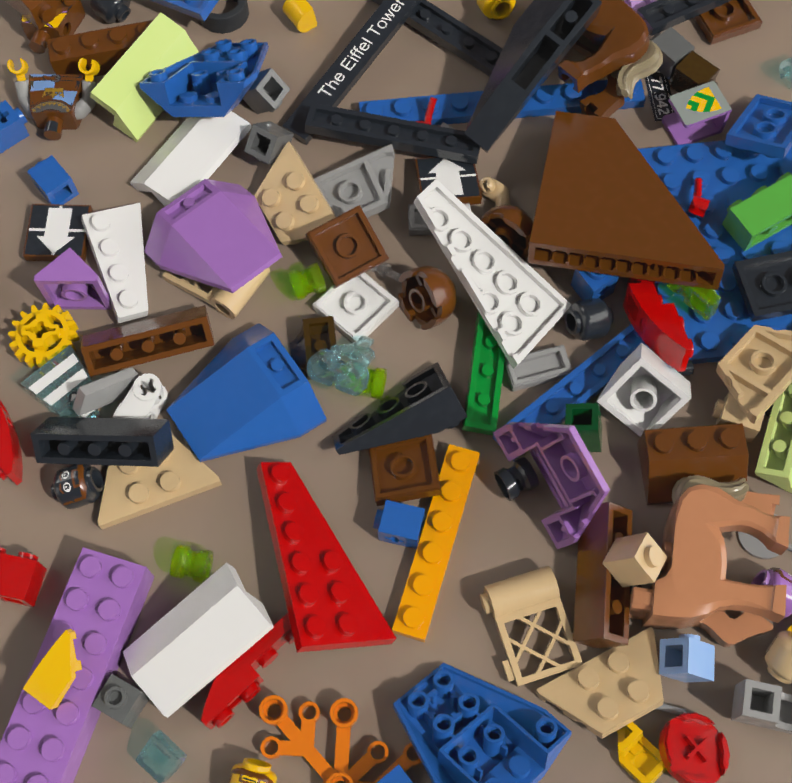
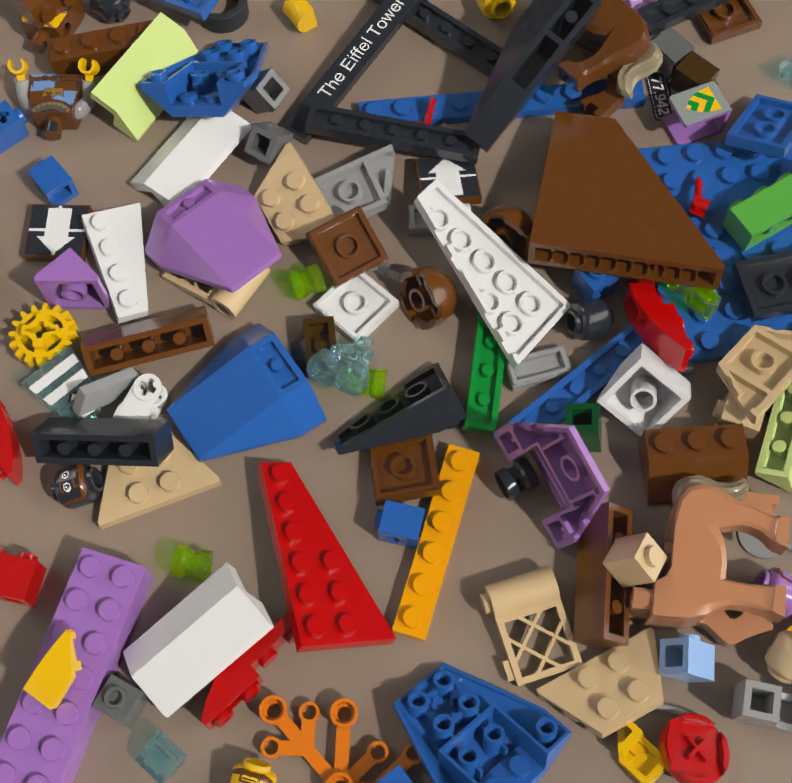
(495, 191): tan arm -> none

